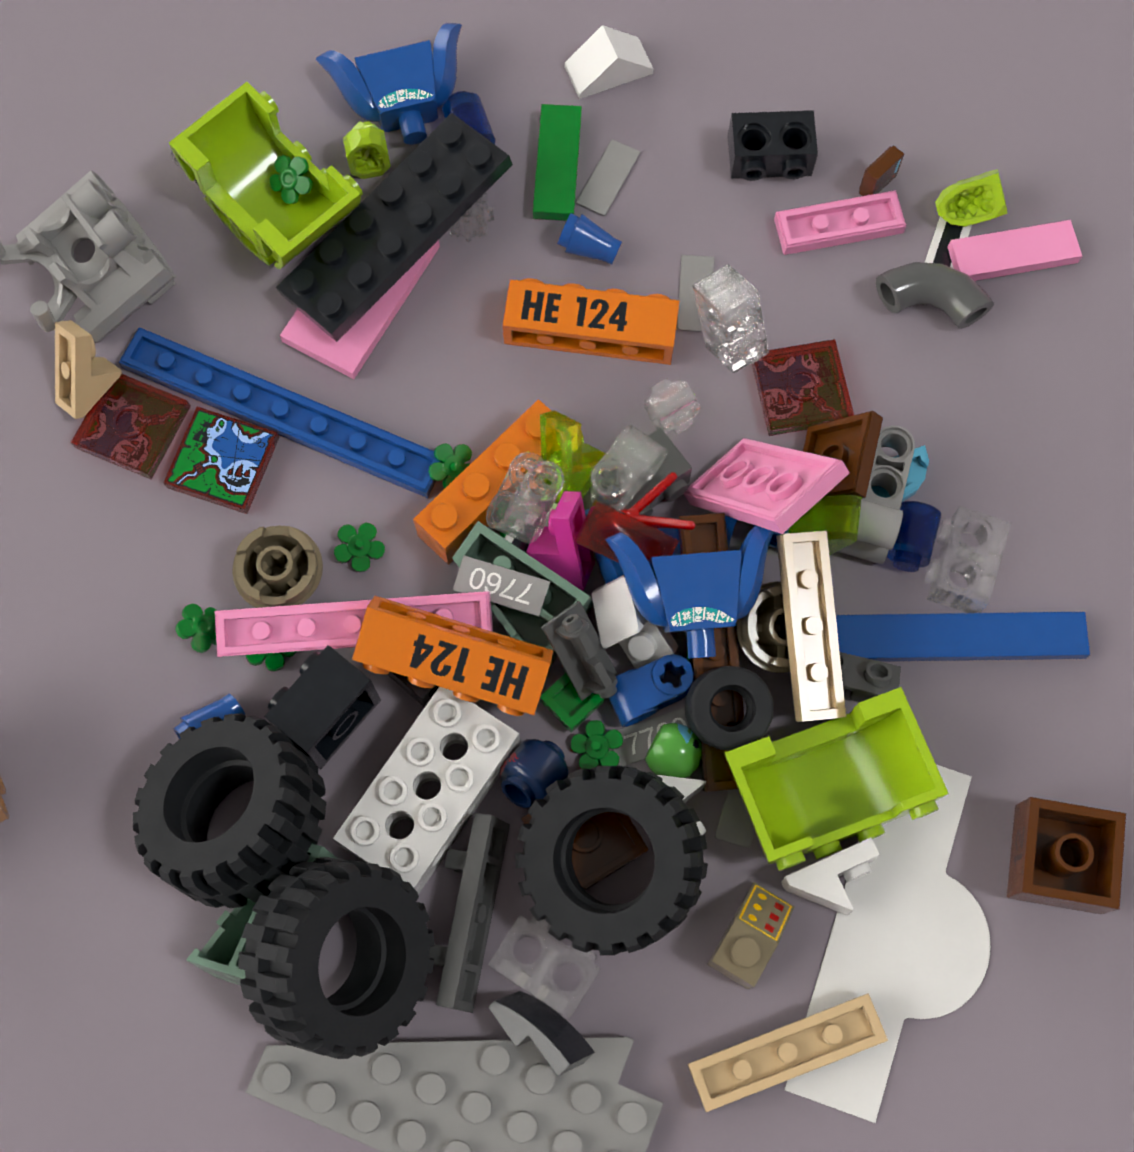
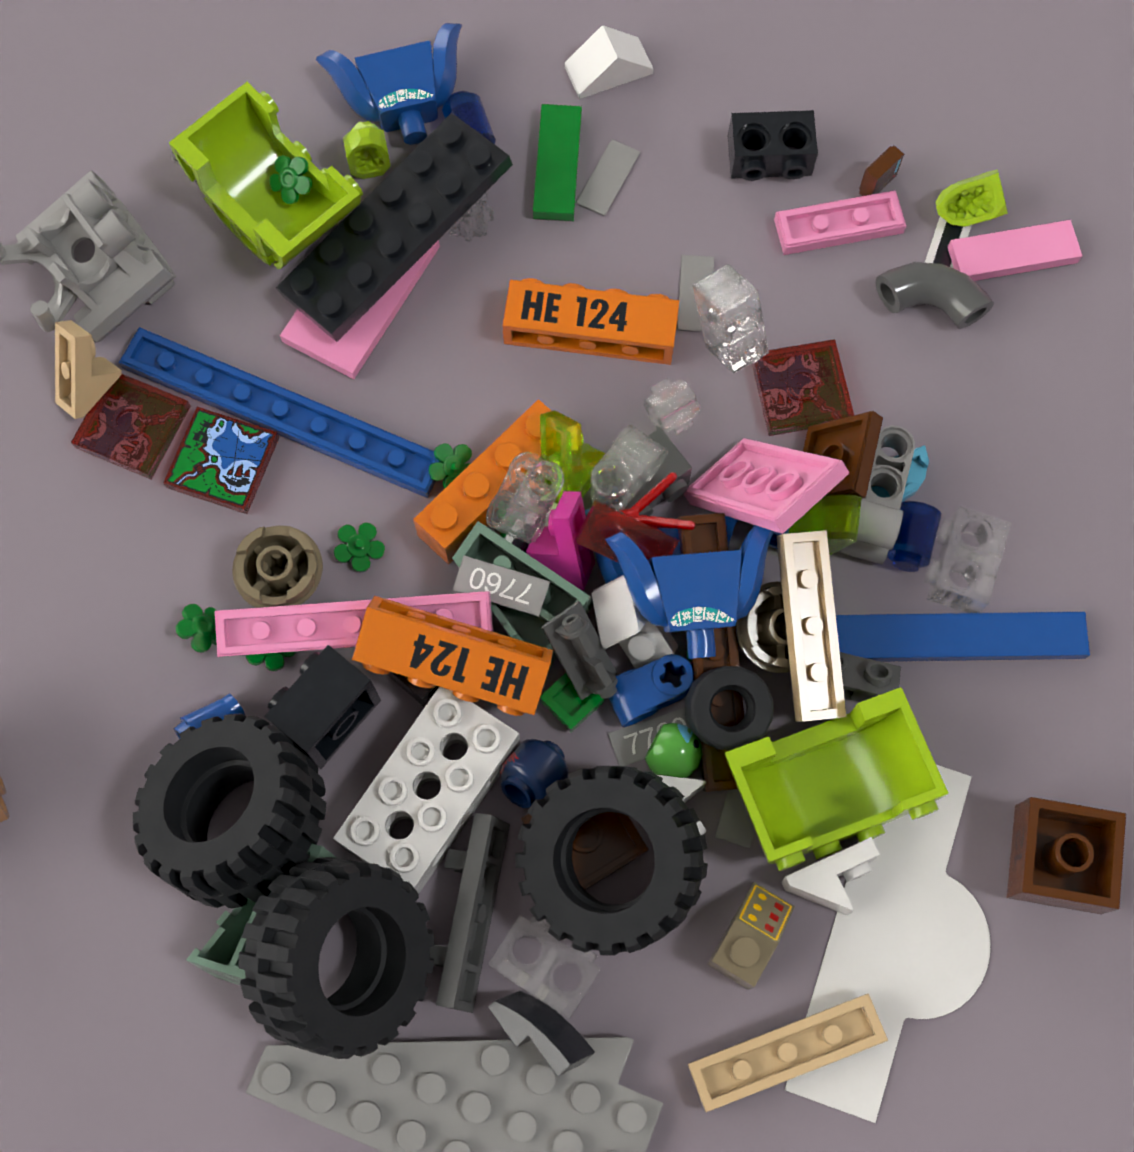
(588, 240): blue cone -> none
(597, 746): green plant -> none

